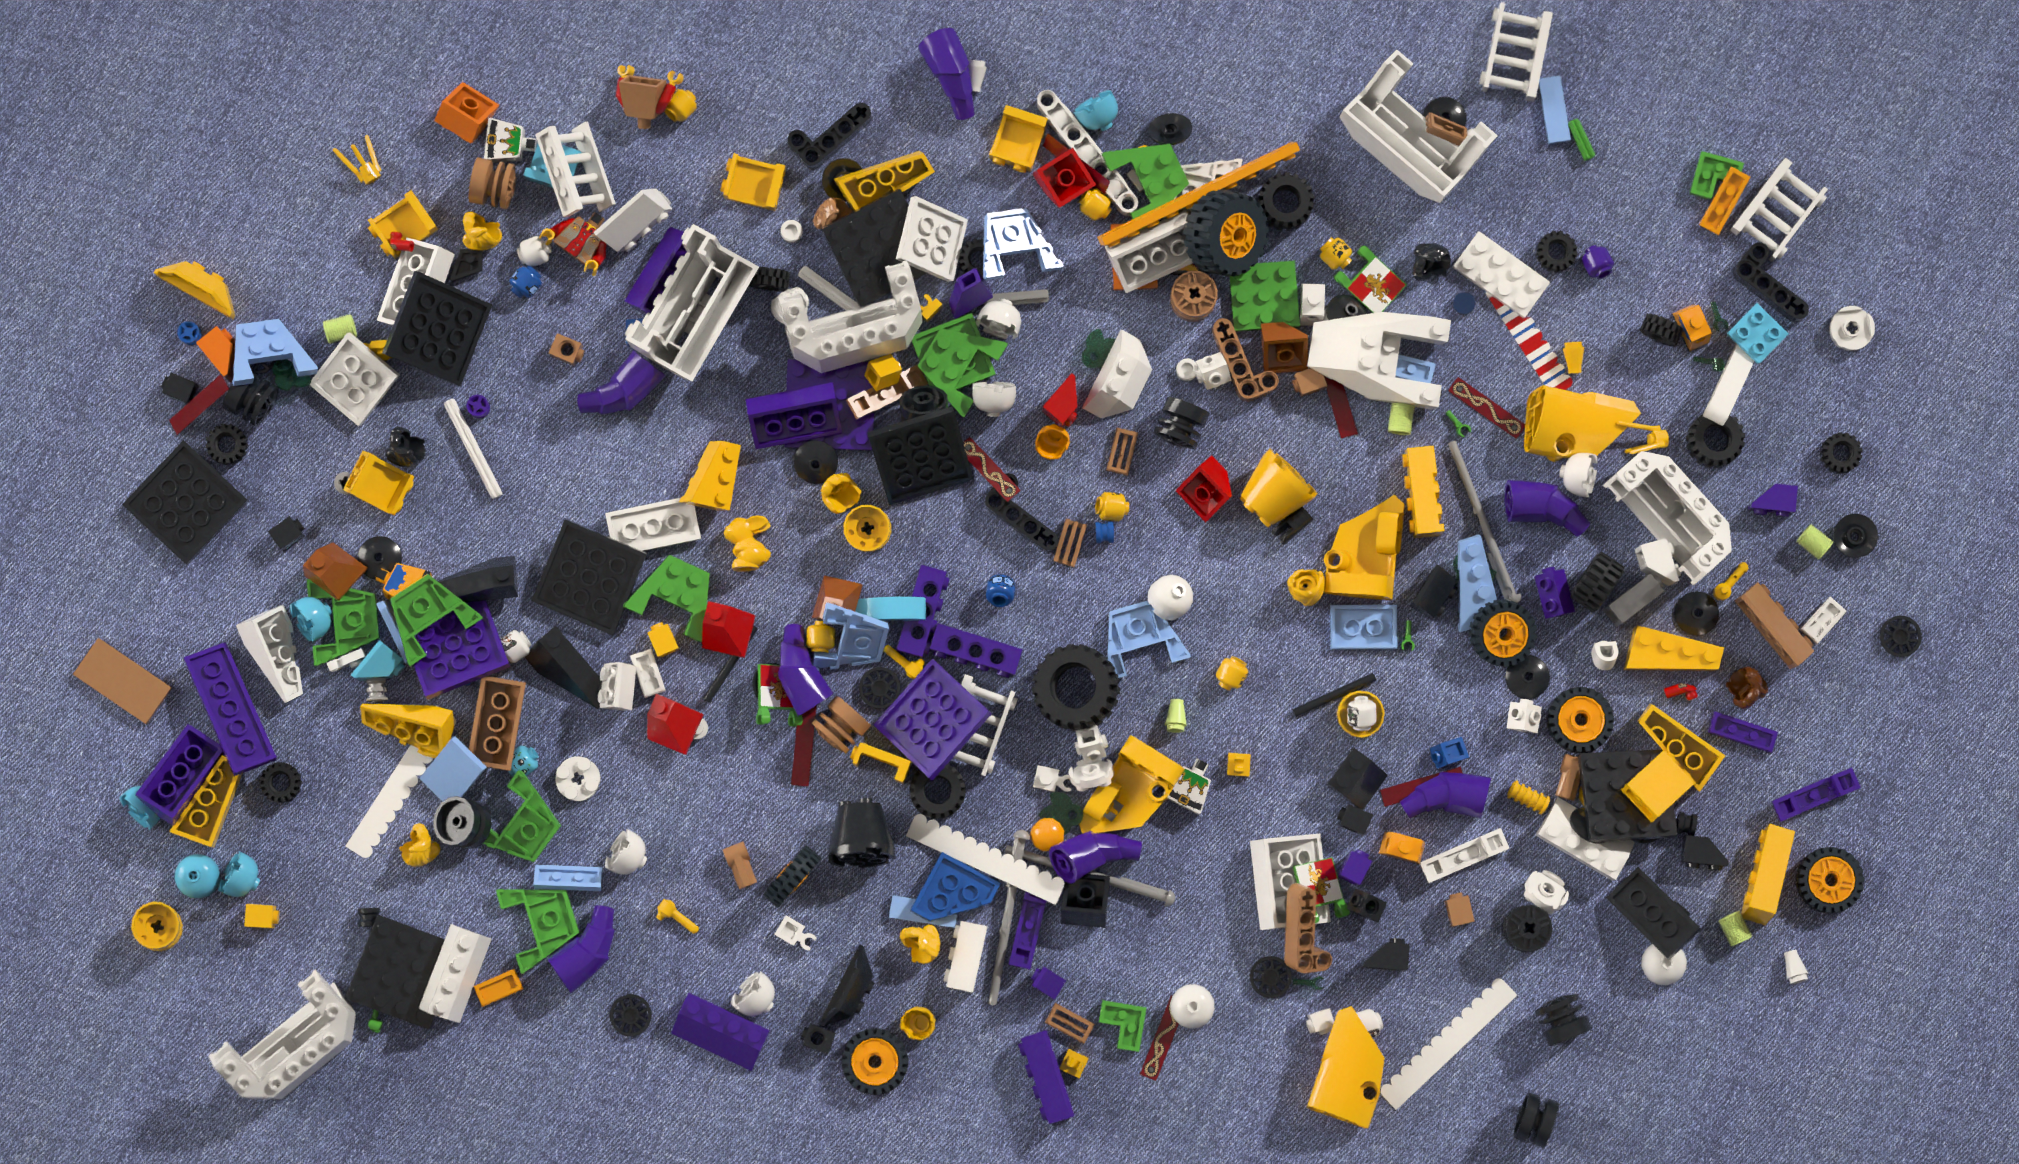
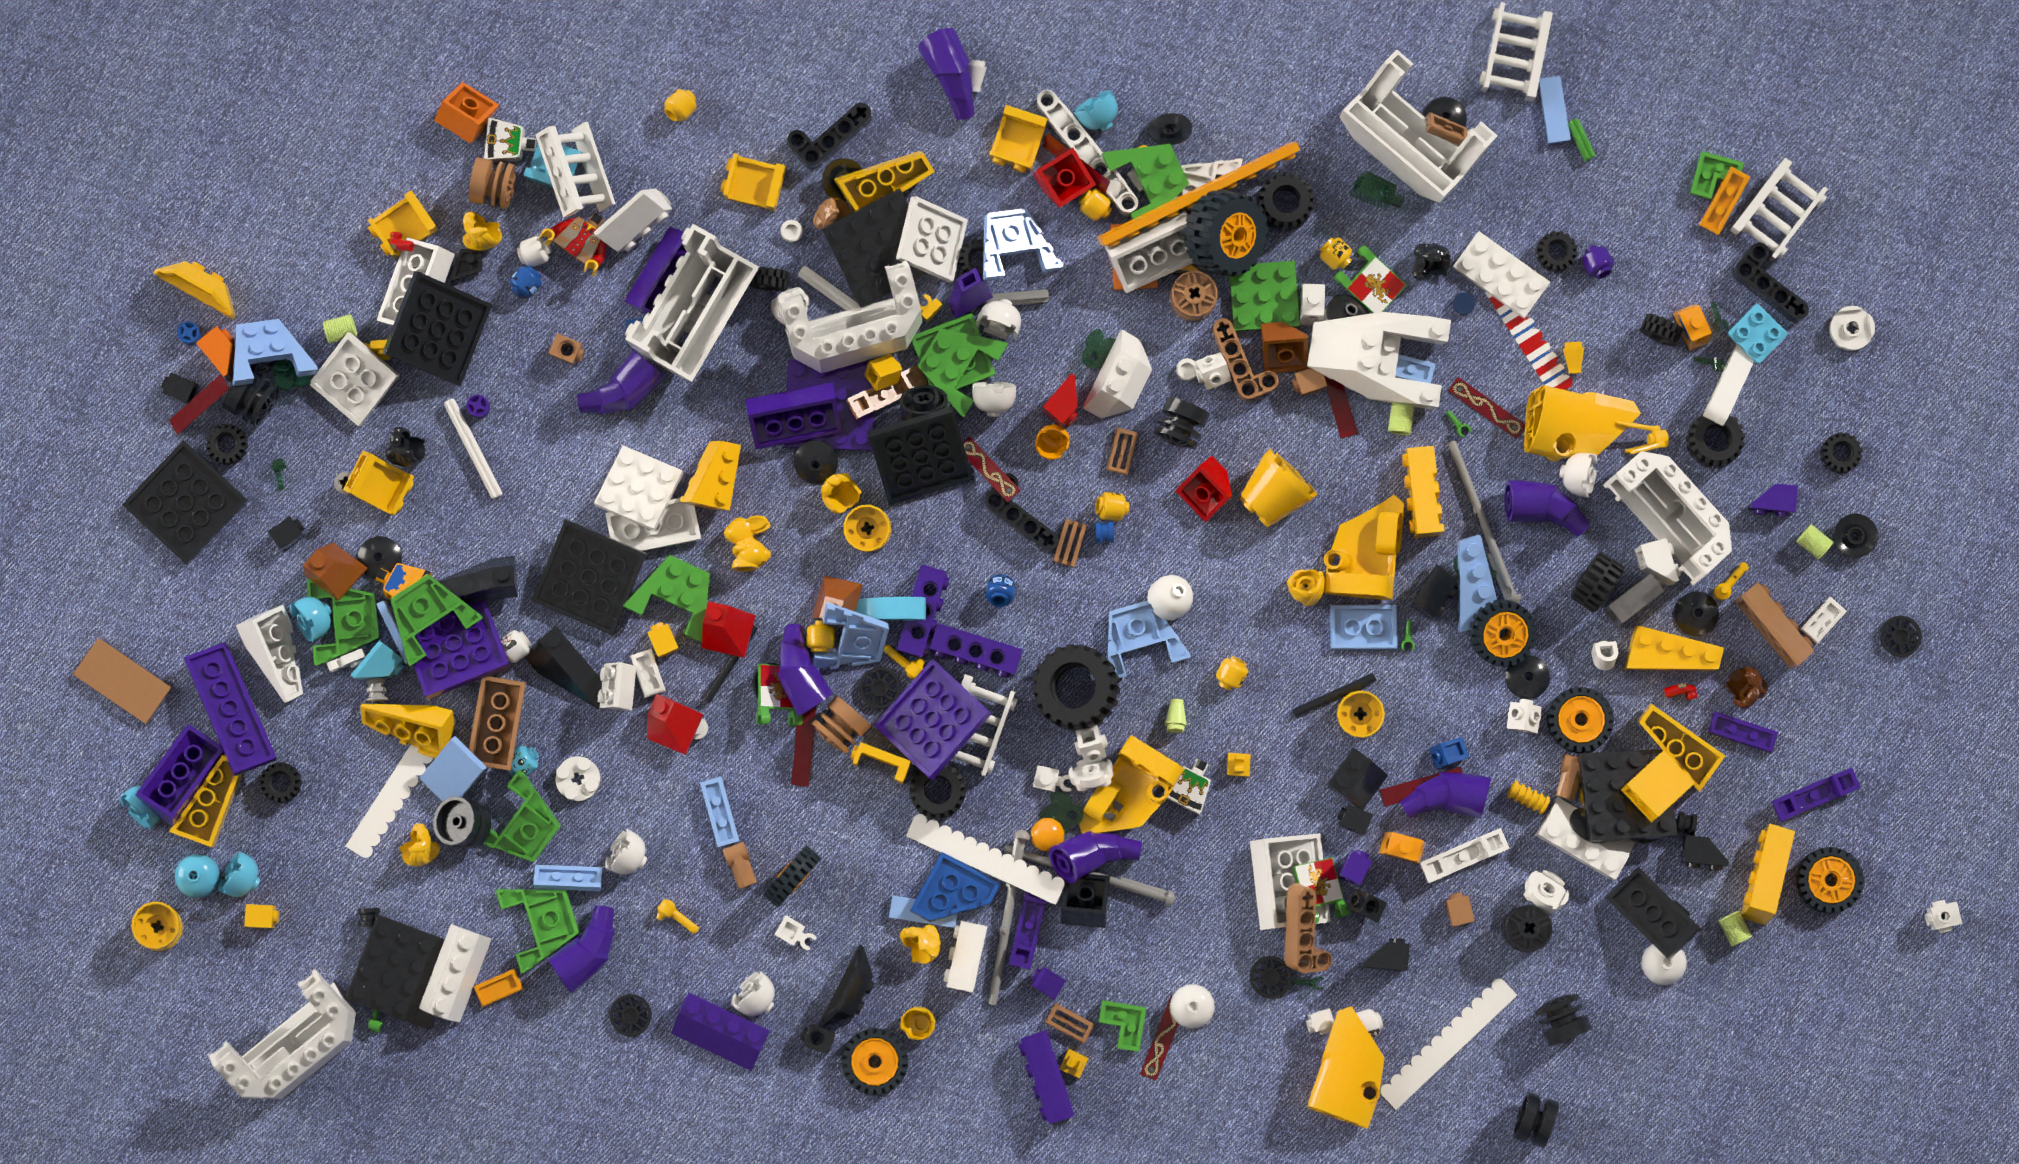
(277, 466): none -> clear green hand
(369, 172): yellow plant -> none
(638, 488): none -> white plate
(644, 96): medium nougat torso -> none
(719, 811): none -> light blue plate
(860, 835): black cone -> none
(1296, 521): black hinge -> none
(1361, 713): white head -> none
(1368, 188): none -> clear green torso
(1554, 593): dark purple brick -> none
(1795, 968): white cone -> none
(1950, 913): none -> white brick

